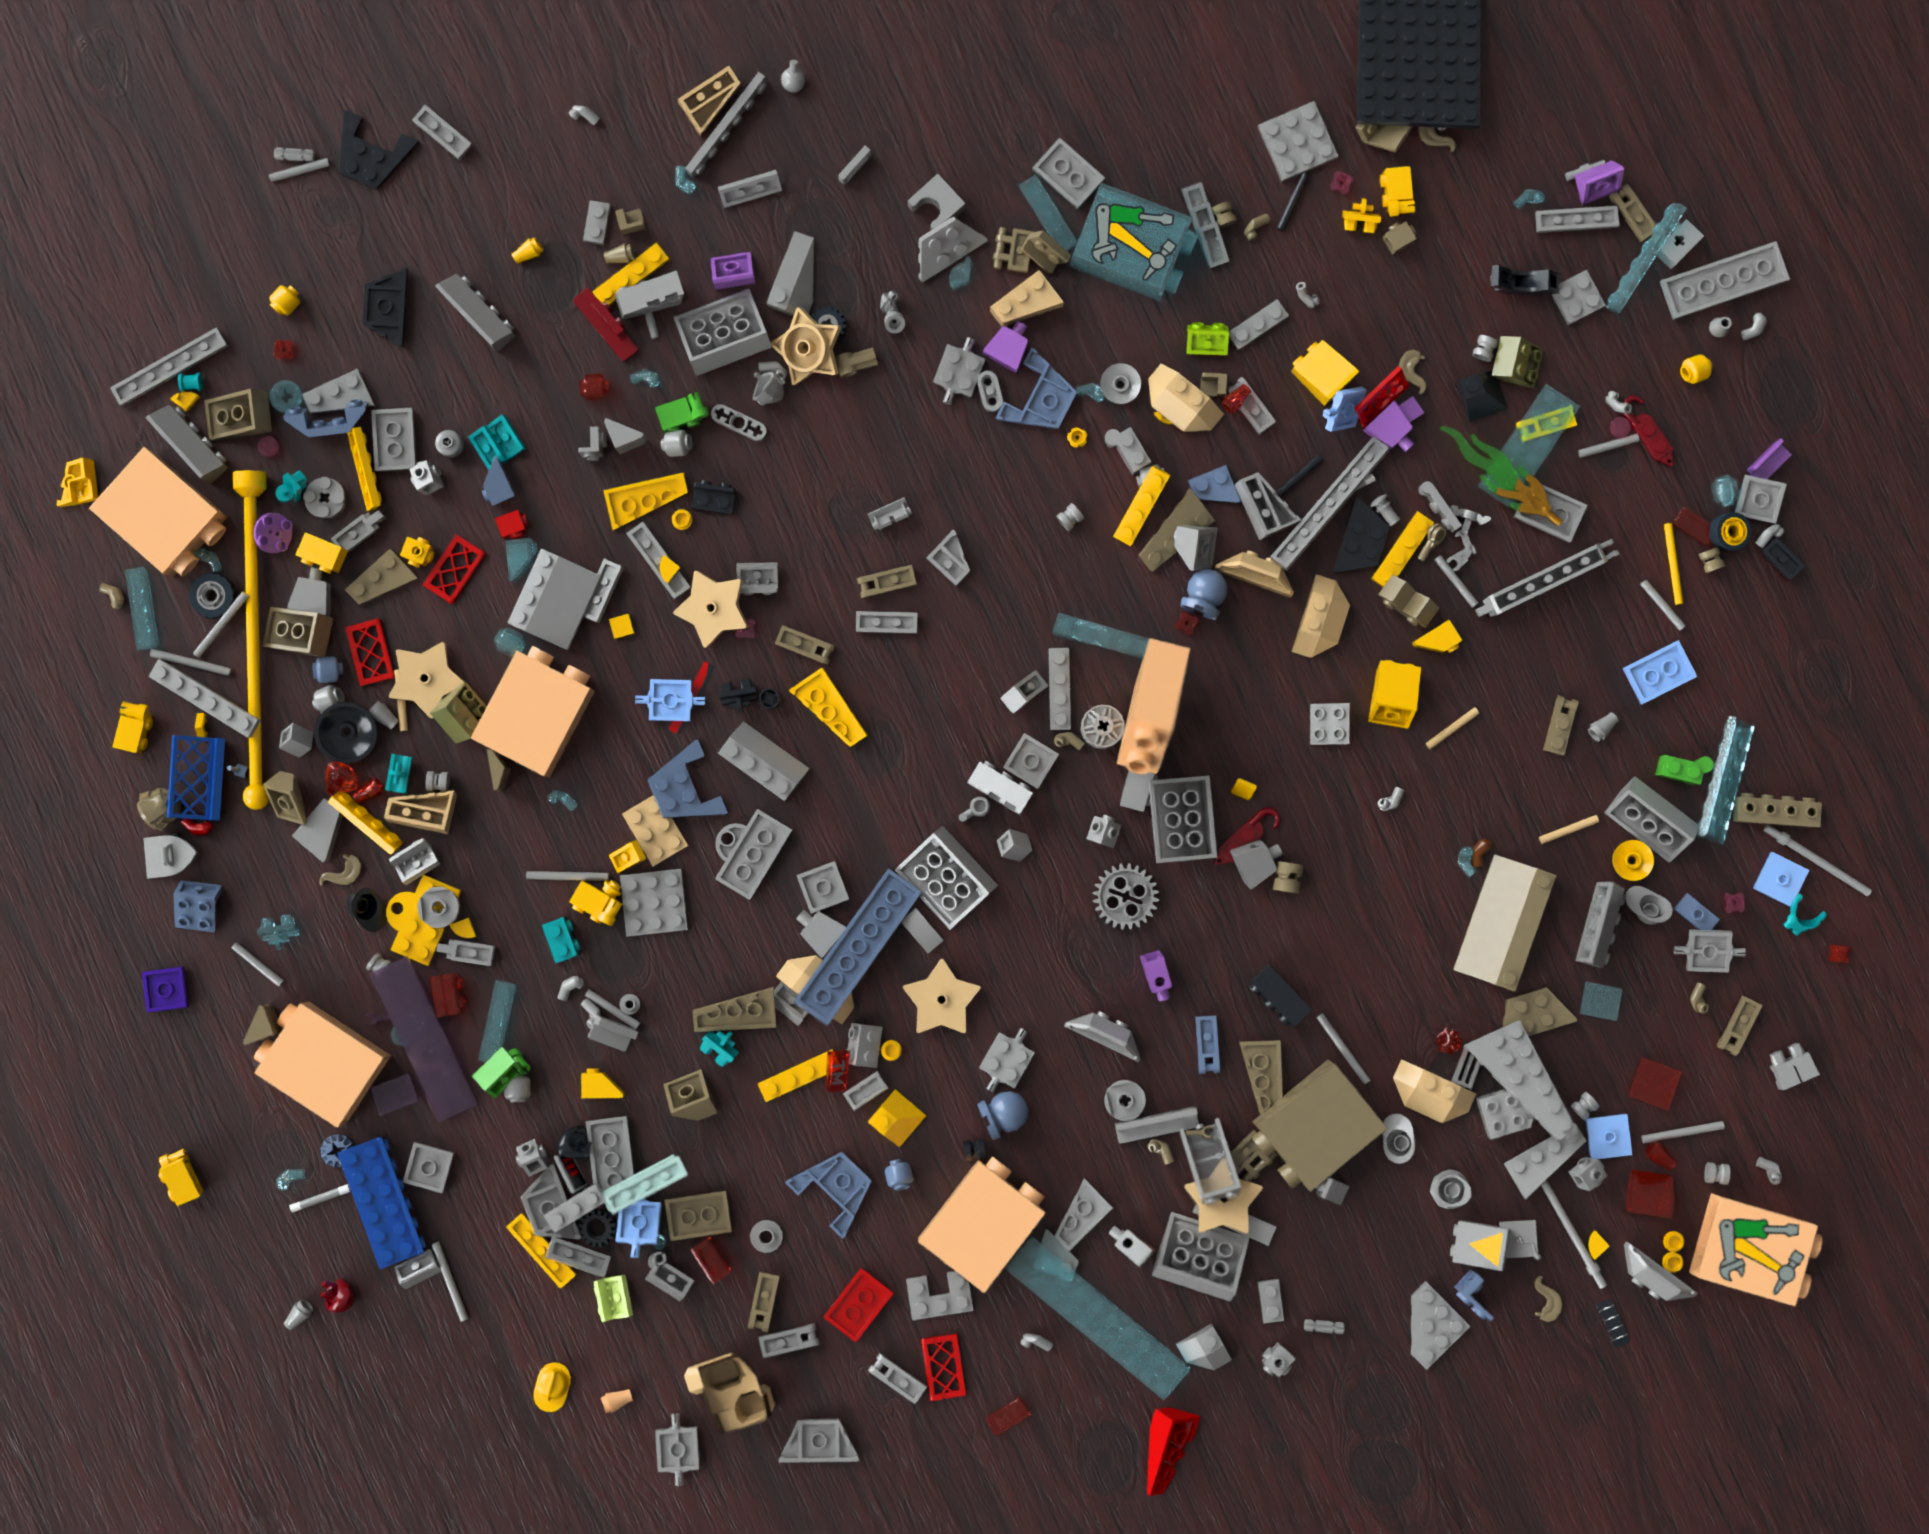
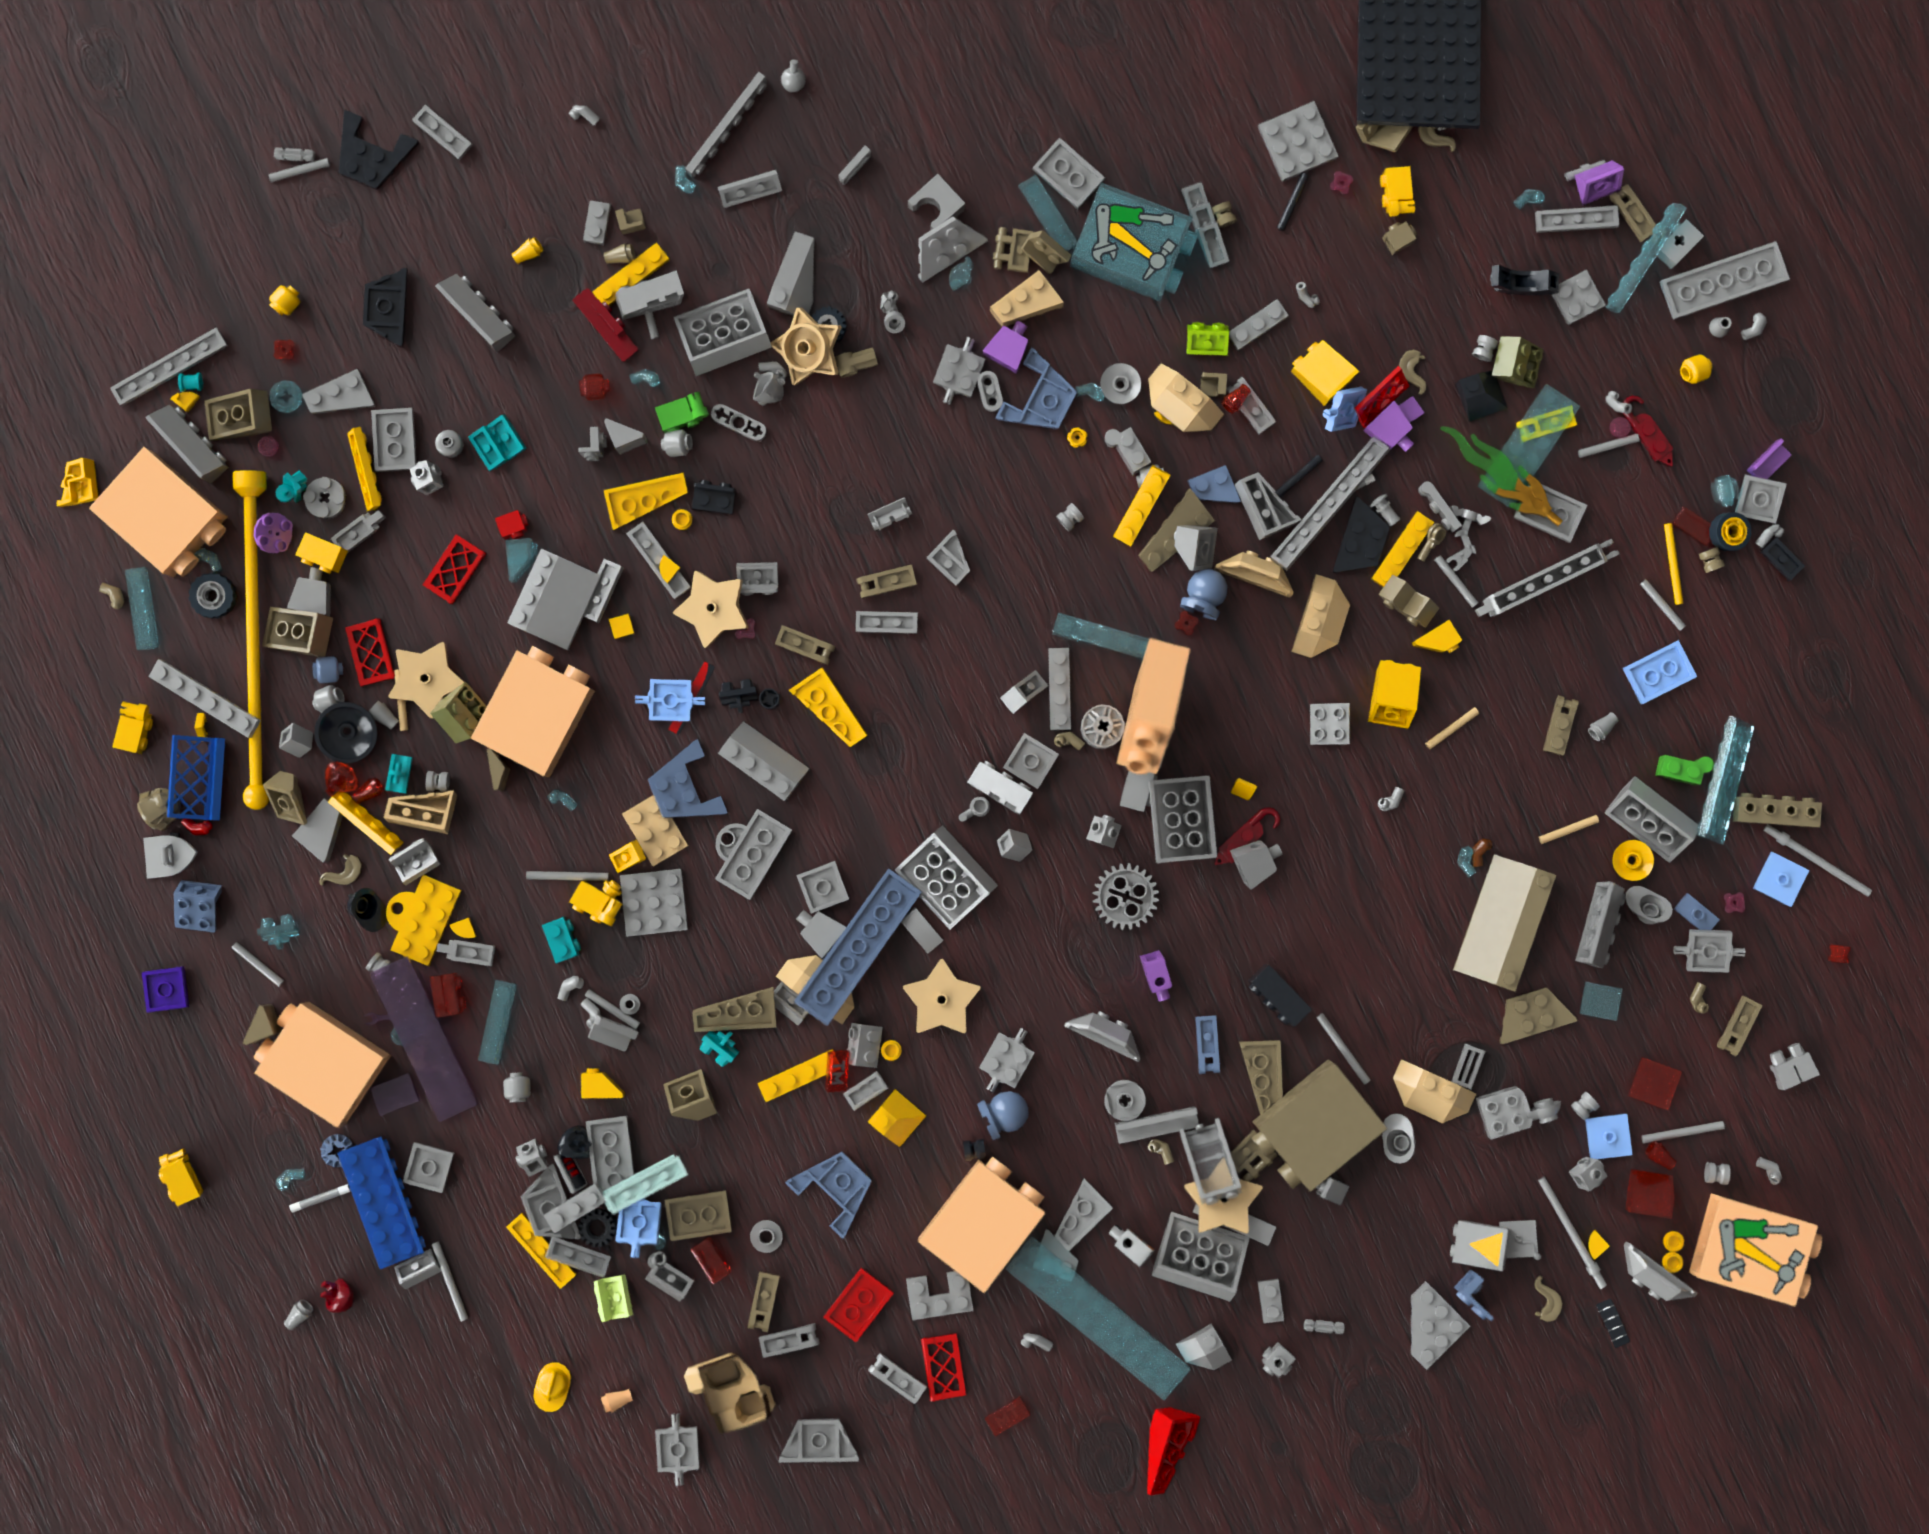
(190, 662): light grey bar -> none
(220, 624): light grey bar -> none
(239, 770): sand blue hand -> none
(300, 420): sand blue slope -> none
(381, 577): dark tan wing -> none
(411, 549): yellow brick -> none
(429, 900): light grey plate -> none
(497, 485): sand blue slope -> none
(499, 1071): bright green hinge -> none
(509, 641): clear light blue head -> none
(709, 98): tan wedge -> none
(732, 270): medium lavender slope -> none
(899, 1175): sand blue head -> none
(1200, 1133): dark tan hand -> none
(1254, 224): dark tan arm -> none
(1288, 877): dark tan wheel -> none
(1351, 217): yellow hips -> none
(1448, 1041): clear red gear -> none
(1450, 1189): light grey hat -> none
(1520, 1071): light grey wing -> none
(1541, 1161): light grey wing -> none
(1801, 925): teal helmet -> none

